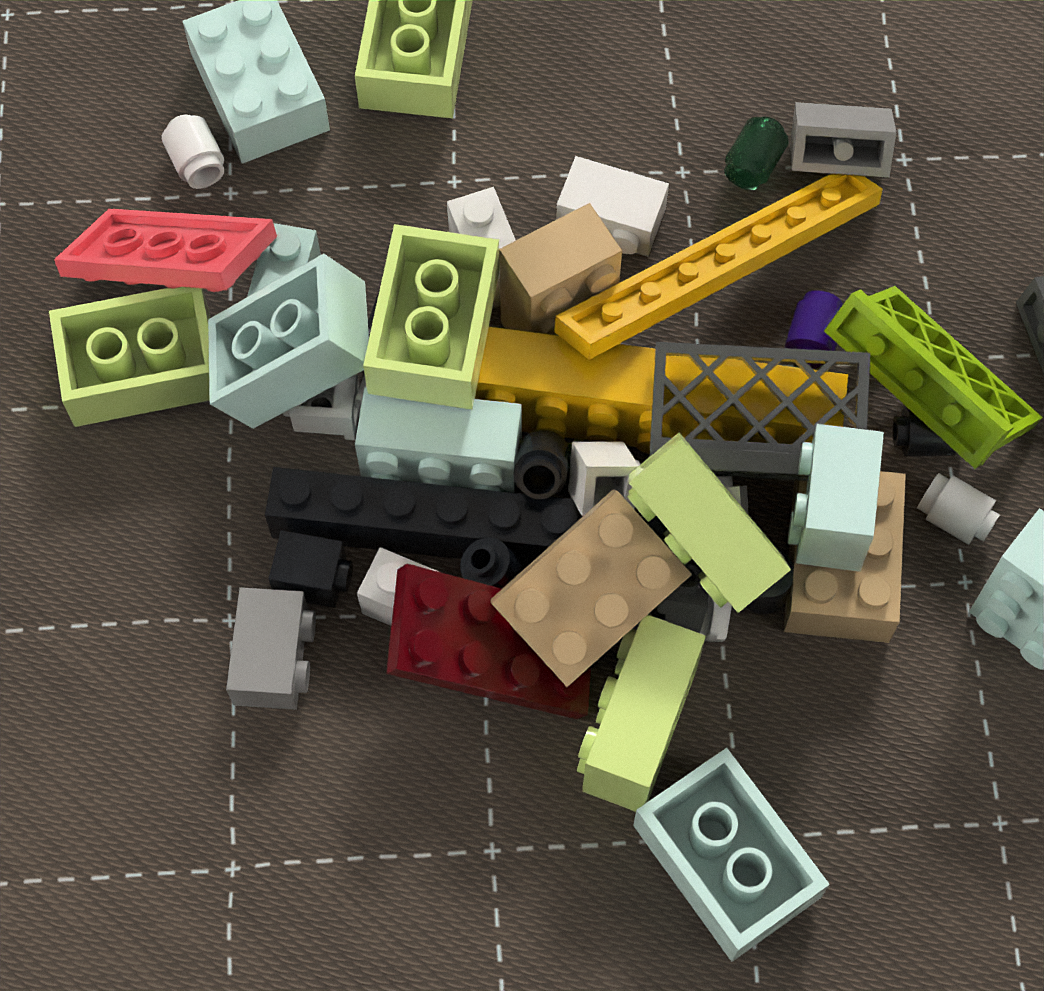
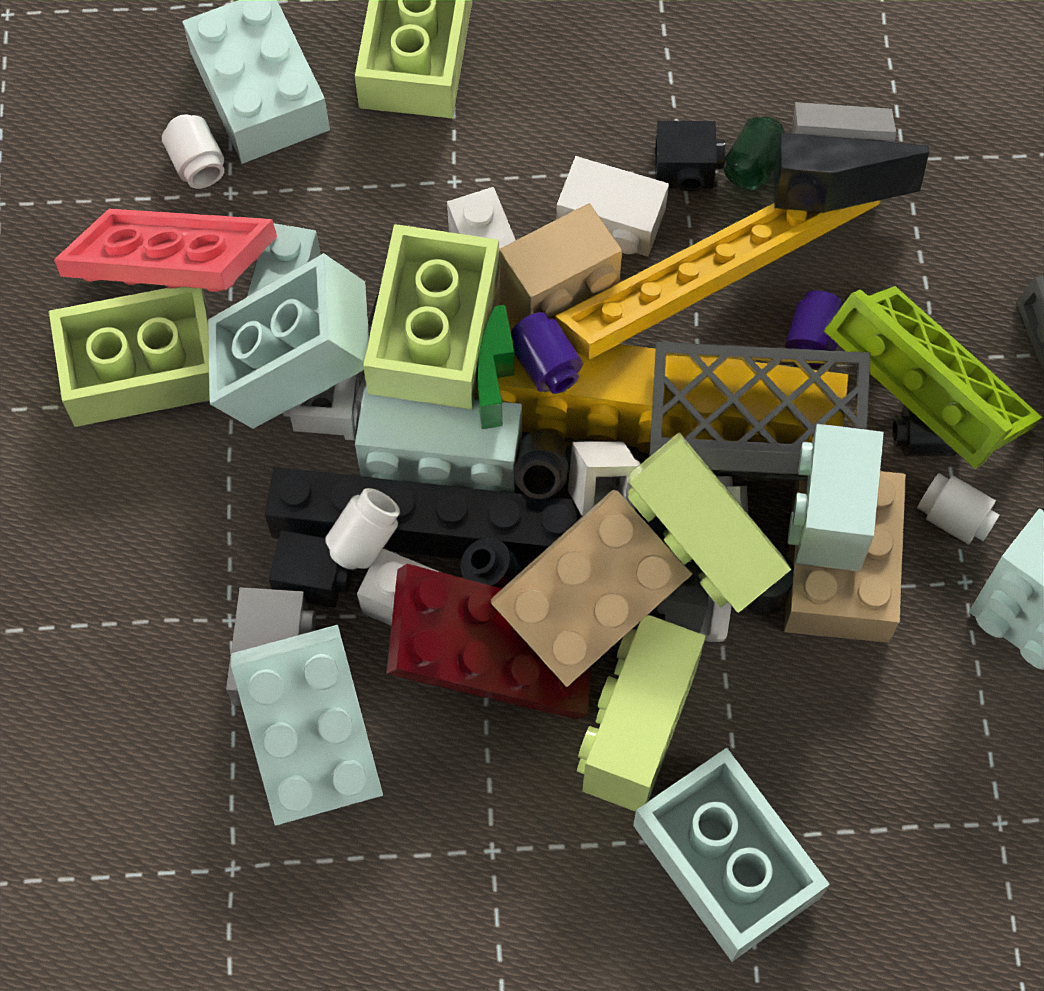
(305, 724): none -> light aqua brick
(363, 529): none -> white brick
(495, 361): none -> green slope
(545, 353): none -> dark purple brick
(688, 154): none -> black brick
(843, 172): none -> black slope

